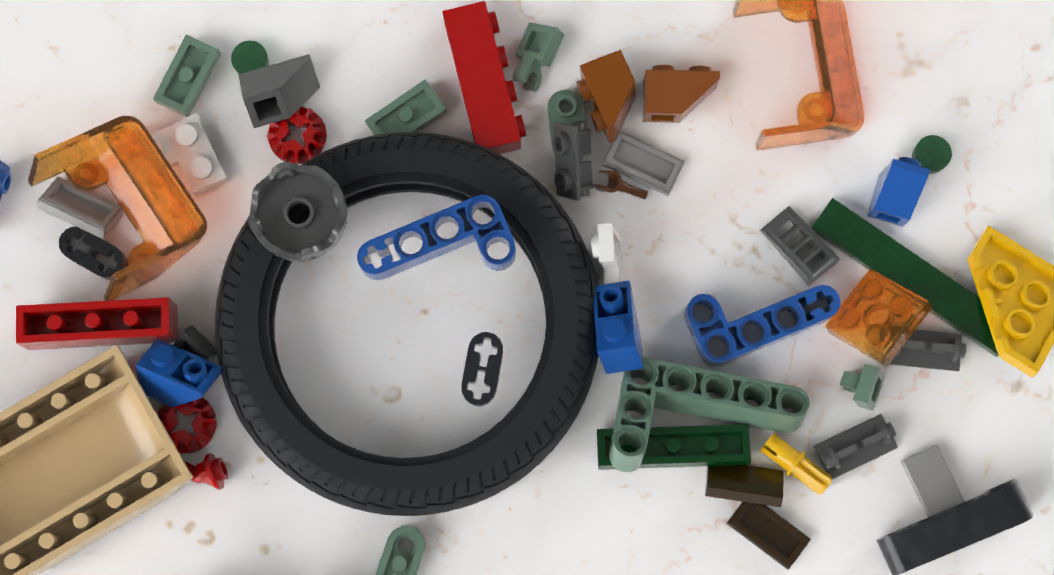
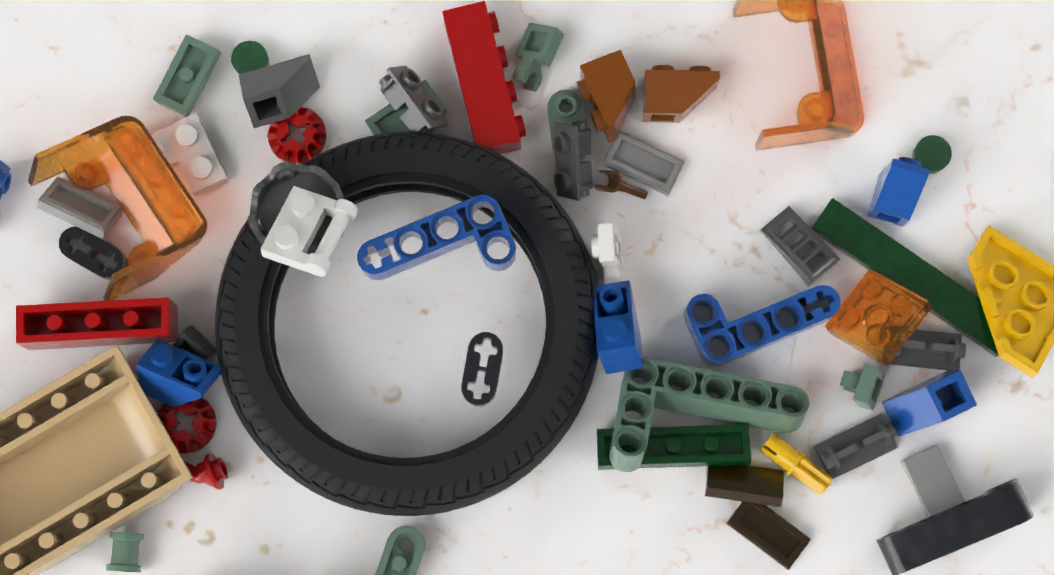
(125, 552): none -> sand green bush
(298, 226): none -> white plate
(404, 88): none -> dark grey hinge
(929, 402): none -> blue slope

